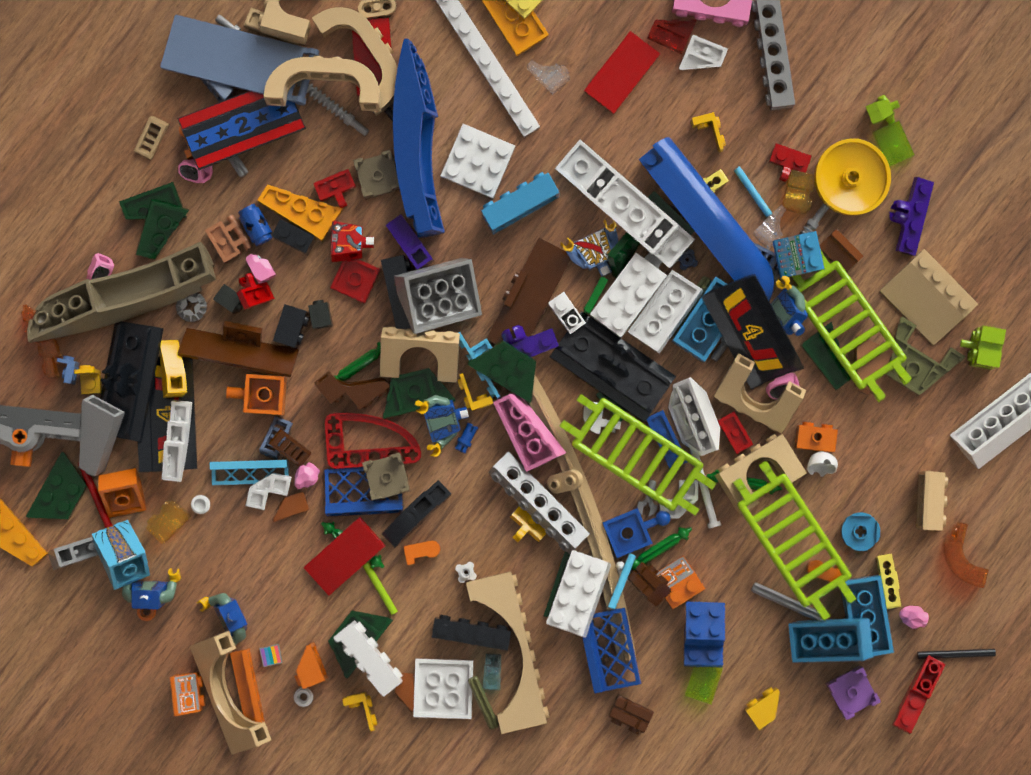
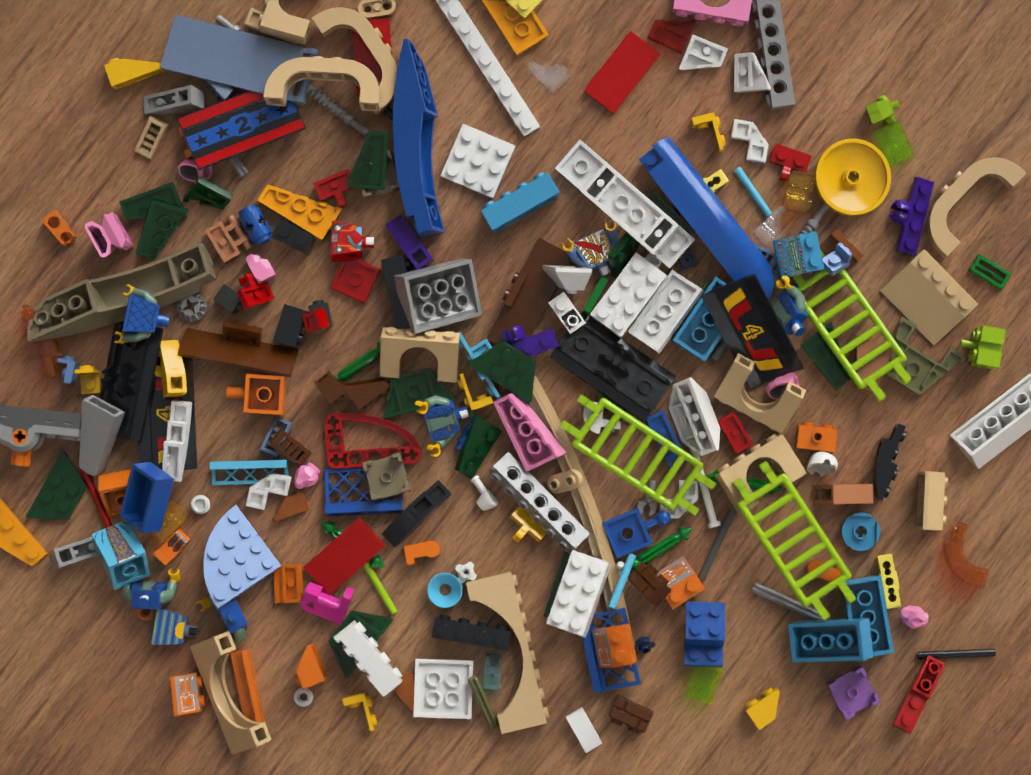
(59, 228): none -> orange leg
(100, 267): bright pink rock -> none
(109, 235): none -> bright pink piece
(127, 71): none -> yellow slope
(140, 316): none -> torso
(146, 497): none -> blue piece
(172, 547): none -> orange leg
(172, 628): none -> torso
(174, 101): none -> light grey slope
(208, 194): none -> dark green wing
(235, 558): none -> plate
(271, 655): tile -> none
(288, 584): none -> orange plate
(315, 320): none -> red slope
(326, 605): none -> dark pink piece
(371, 162): none -> dark green wing
(434, 590): none -> medium azure piece
(478, 444): none -> dark green wing
(486, 500): none -> white bar
(569, 277): none -> white slope
(583, 730): none -> white slope
(614, 646): none -> orange slope
(644, 645): none -> dark blue plate
(717, 543): none -> dark grey bar
(749, 74): none -> white wing
(749, 132): none -> white tile
(837, 259): none -> medium blue bracket
(843, 494): none -> nougat slope
(884, 469): none -> black slope
(937, 229): none -> tan arch
(976, 264): none -> green tile

